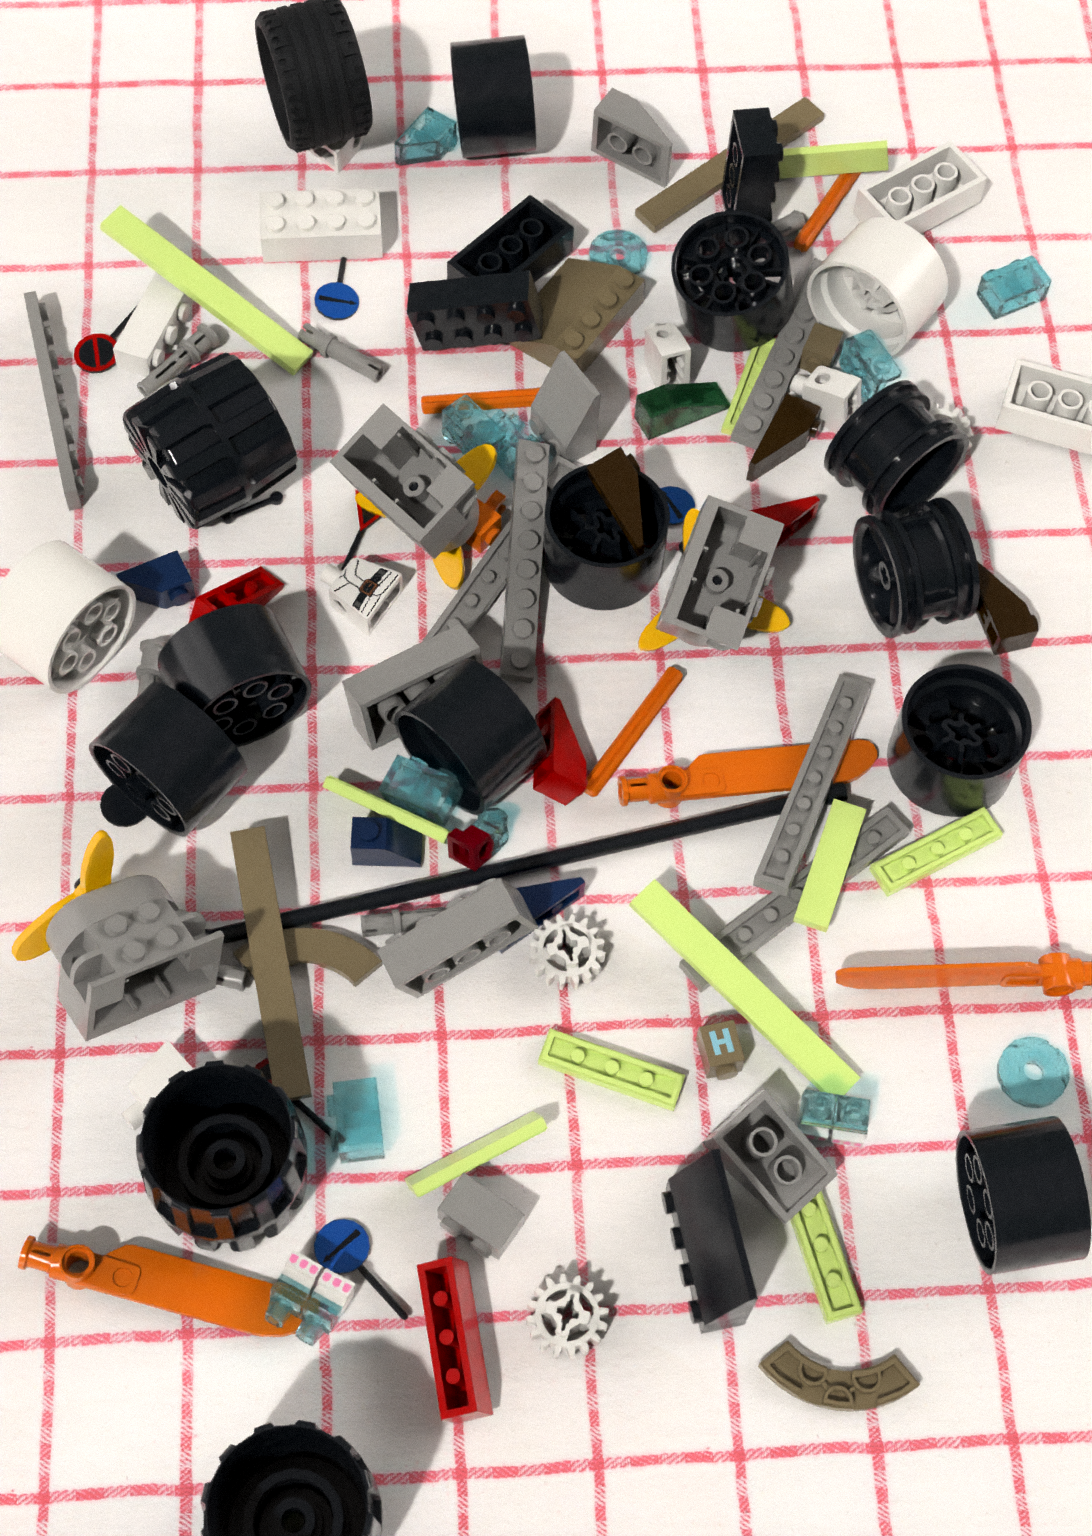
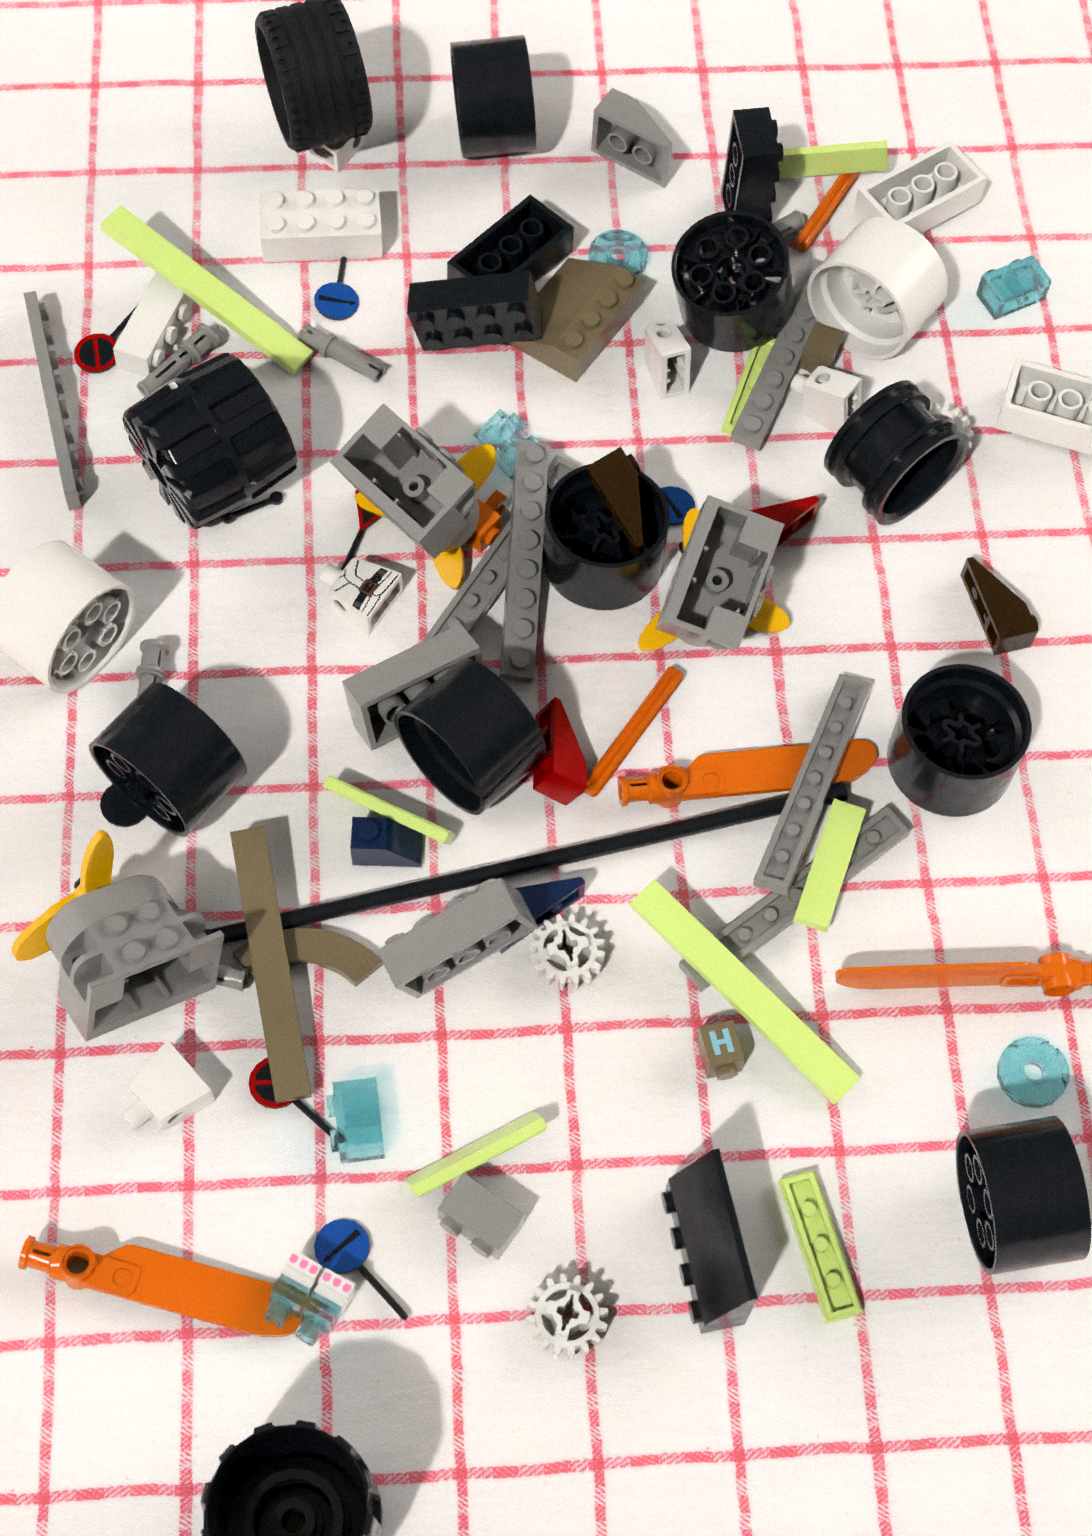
(160, 582): dark blue slope -> none
(217, 1117): black wheel -> none
(237, 671): black wheel -> none
(253, 587): red slope -> none
(394, 922): light grey pin -> none
(421, 789): clear light blue brick -> none
(426, 139): clear light blue slope -> none
(454, 1340): red brick -> none
(469, 425): clear light blue bracket -> none
(479, 840): dark red leg -> none
(485, 400): orange axle -> none
(566, 410): light grey slope -> none
(611, 1069): yellowish green tile -> none
(677, 406): clear green slope -> none
(709, 176): dark tan tile -> none
(771, 1156): light grey slope -> none
(786, 435): dark brown slope -> none
(838, 1389): dark tan tile -> none
(842, 1114): clear light blue hips -> none
(869, 360): clear light blue bracket -> none
(916, 567): black wheel -> none
(935, 851): yellowish green tile -> none

